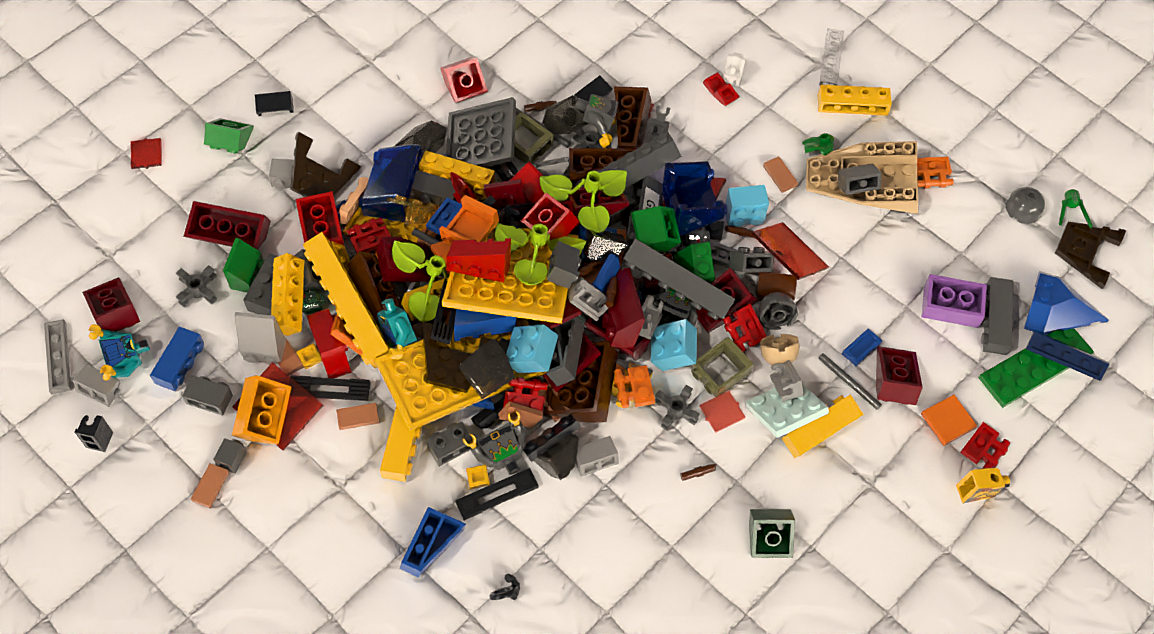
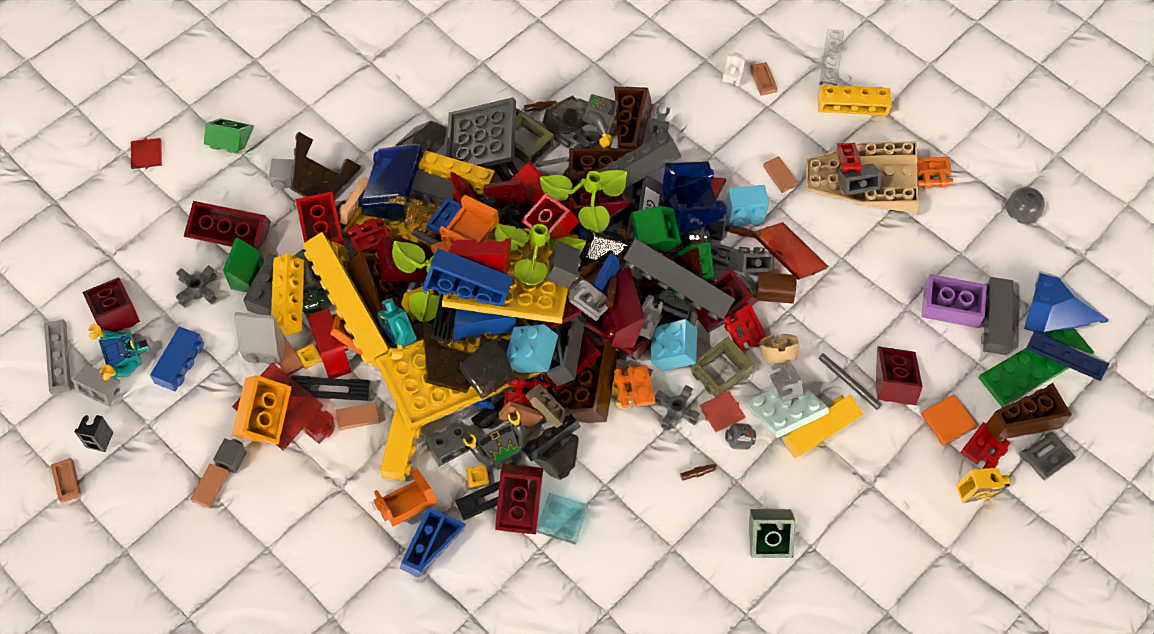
(66, 480): none -> nougat tile
(207, 395): dark grey brick -> none
(274, 102): black hinge -> none
(319, 425): none -> clear red brick
(406, 501): none -> orange panel
(464, 79): slope -> none
(467, 279): none -> blue wedge
(509, 591): black piece -> none
(519, 498): none -> dark red slope
(547, 405): none -> dark tan bracket
(562, 518): none -> clear light blue plate
(596, 87): black hinge -> none
(596, 456): light grey hinge -> none
(690, 261): none -> clear red piece
(720, 90): red slope -> none
(740, 436): none -> dark grey head
(763, 78): none -> nougat tile
(777, 310): dark grey cylinder -> none
(823, 143): green plate -> none
(849, 157): none -> red plate
(862, 347): blue tile -> none
(1030, 415): none -> reddish brown wedge
(1052, 460): none -> dark grey plate
(1073, 200): green plant -> none
(1080, 245): dark brown wing -> none

